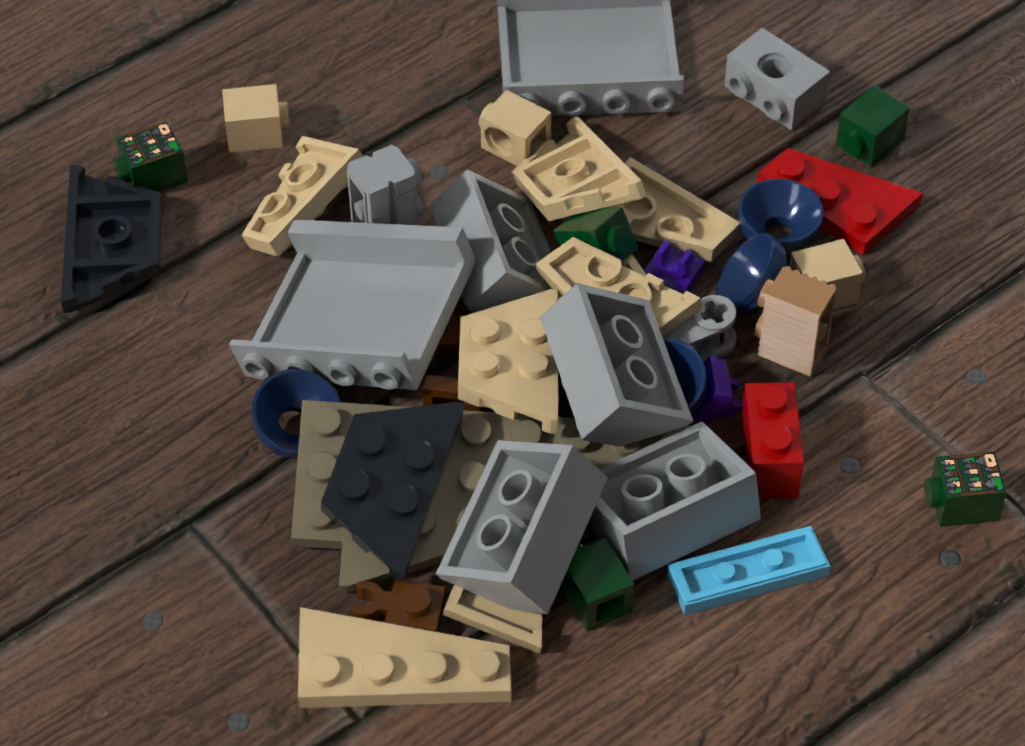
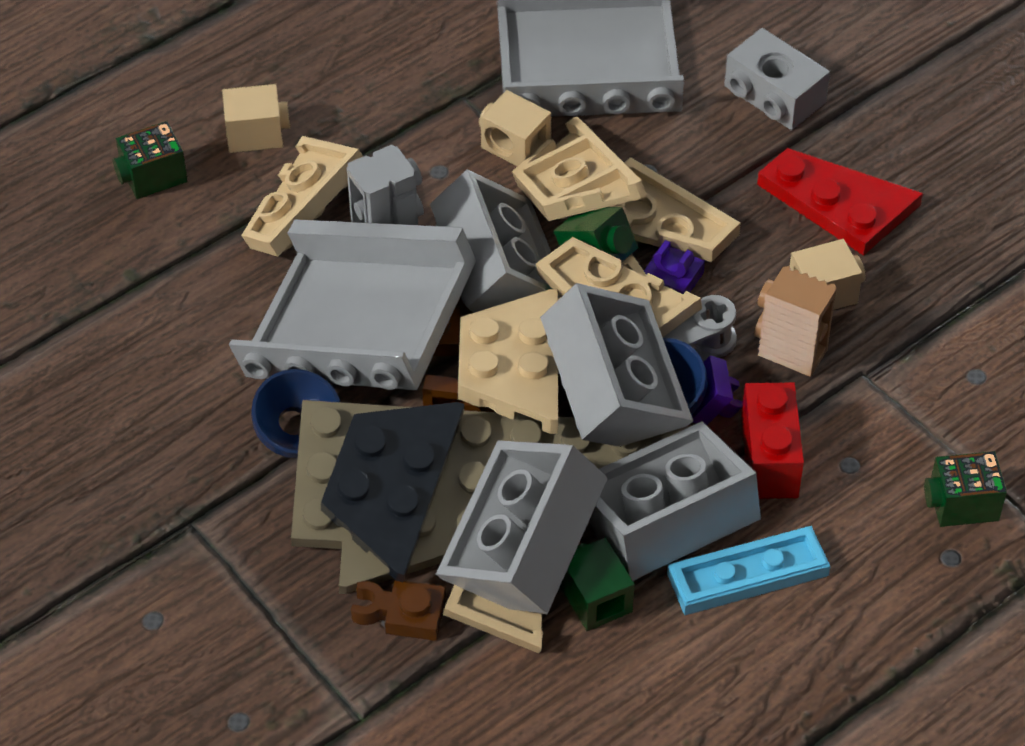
(108, 238): black wing -> none
(385, 664): tan wing -> none
(749, 269): dark blue piece -> none
(784, 204): dark blue piece -> none
(872, 126): dark green brick -> none

